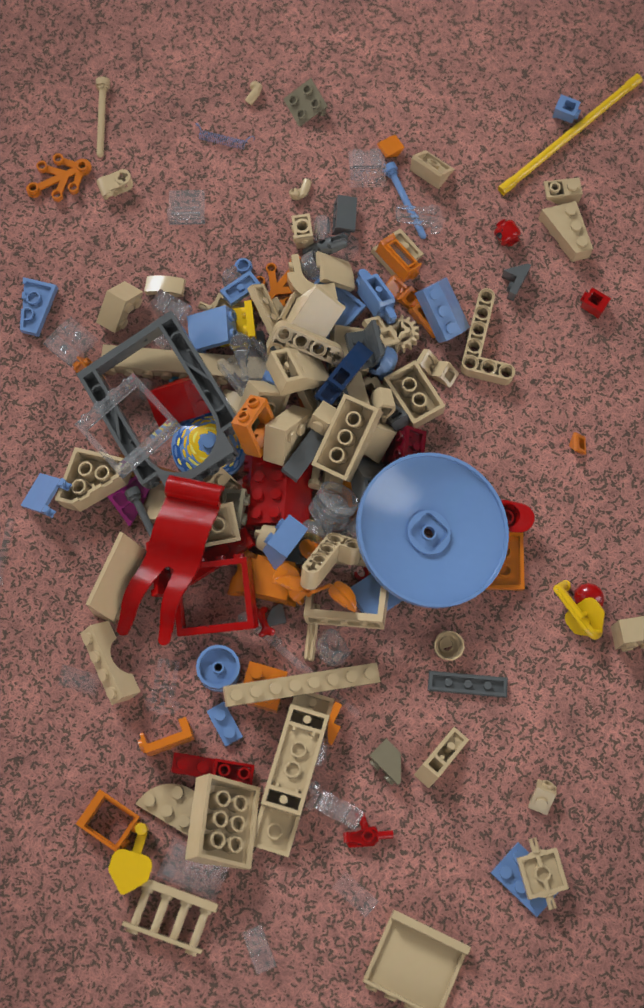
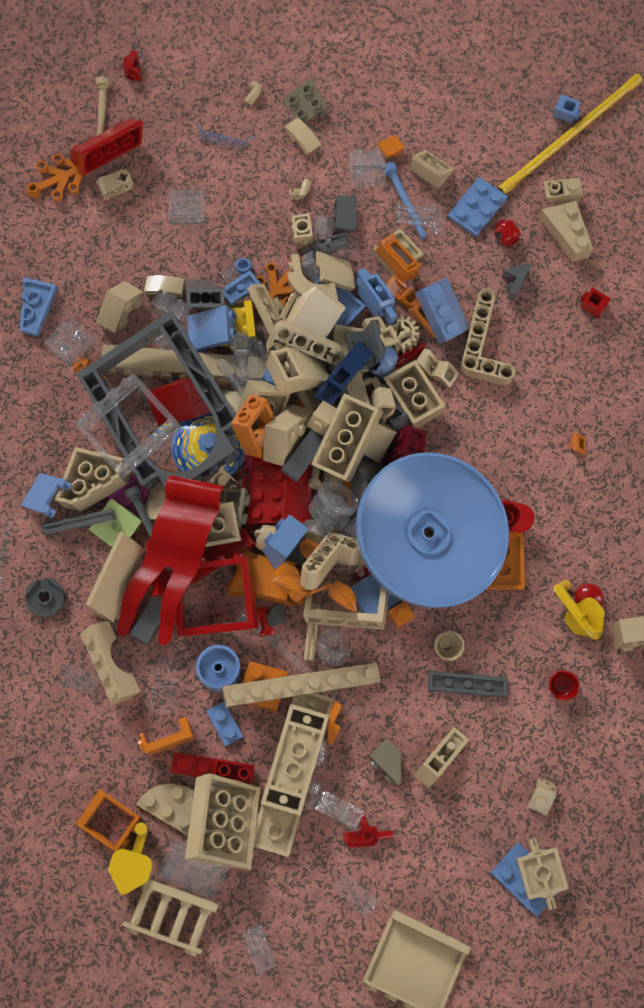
(40, 587): none -> dark grey plate
(78, 521): none -> dark grey axle
(107, 146): none -> red slope
(125, 522): none -> yellowish green plate
(129, 66): none -> red bracket
(149, 622): none -> dark grey brick
(203, 293): none -> dark grey slope
(300, 132): none -> tan slope
(400, 614): none -> orange brick
(410, 354): none -> red axle
(477, 207): none -> medium blue plate
(560, 679): none -> red hair

